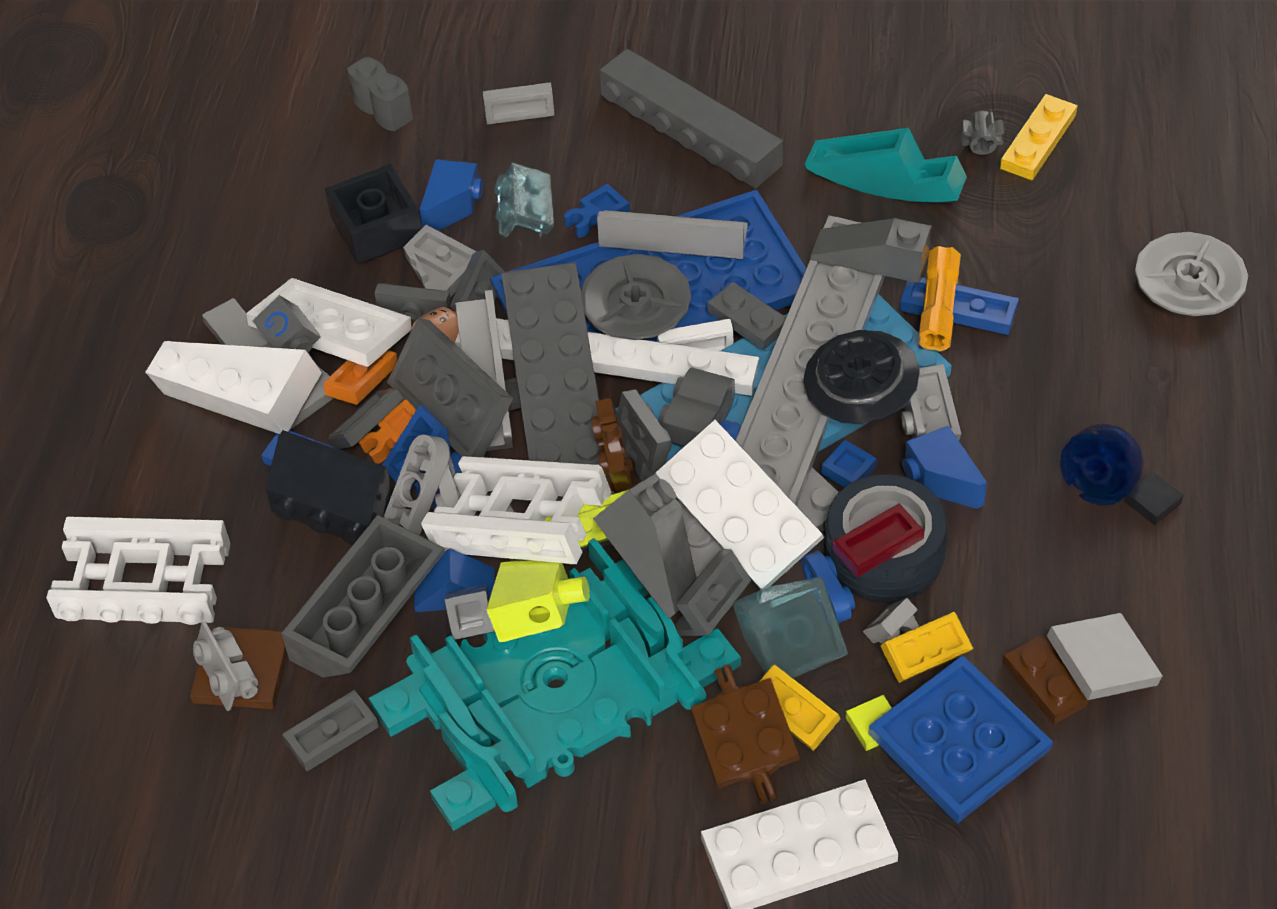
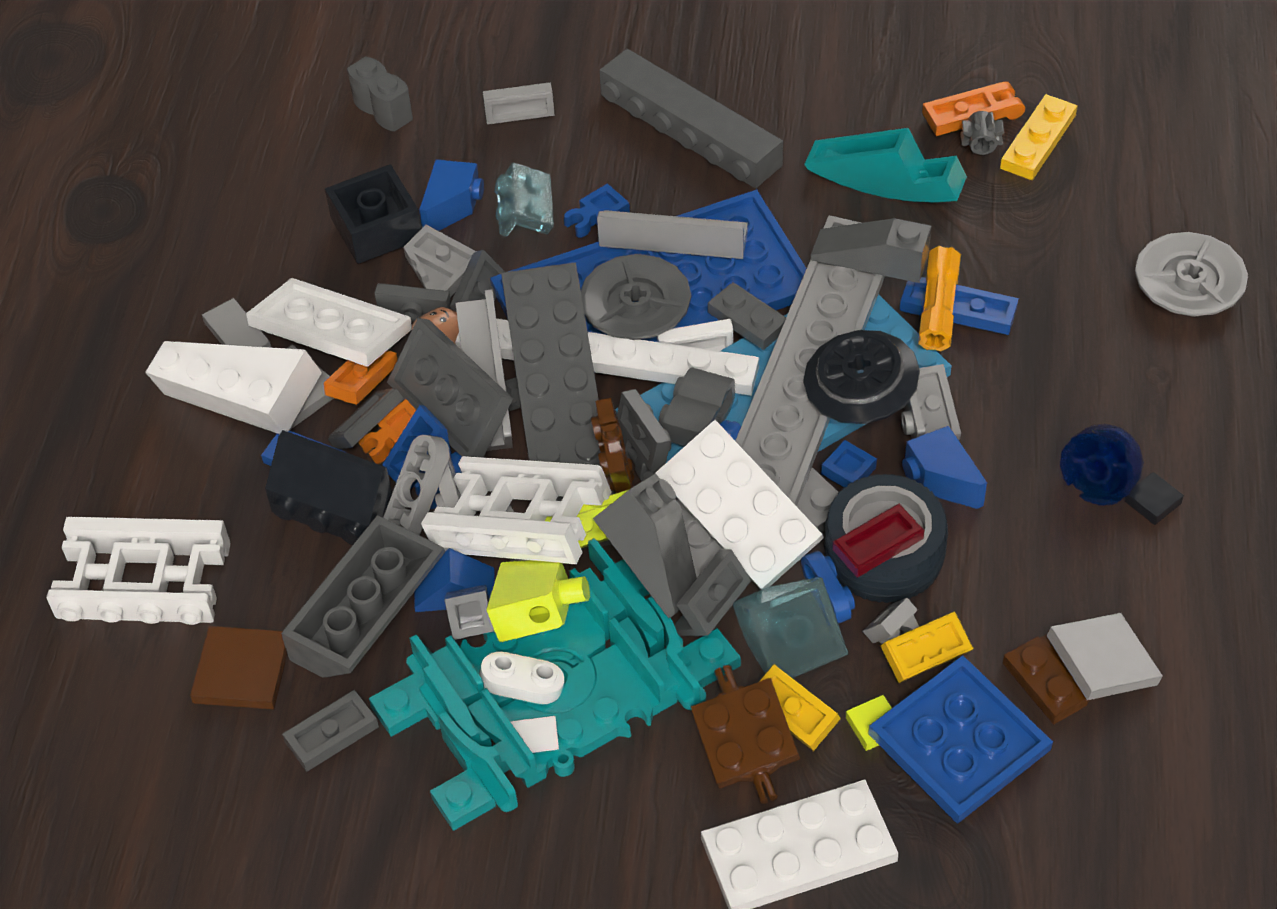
(215, 653): light grey hinge -> none
(286, 326): dark grey brick -> none
(522, 677): none -> white plate
(538, 733): none -> white sticker
(948, 113): none -> orange plate

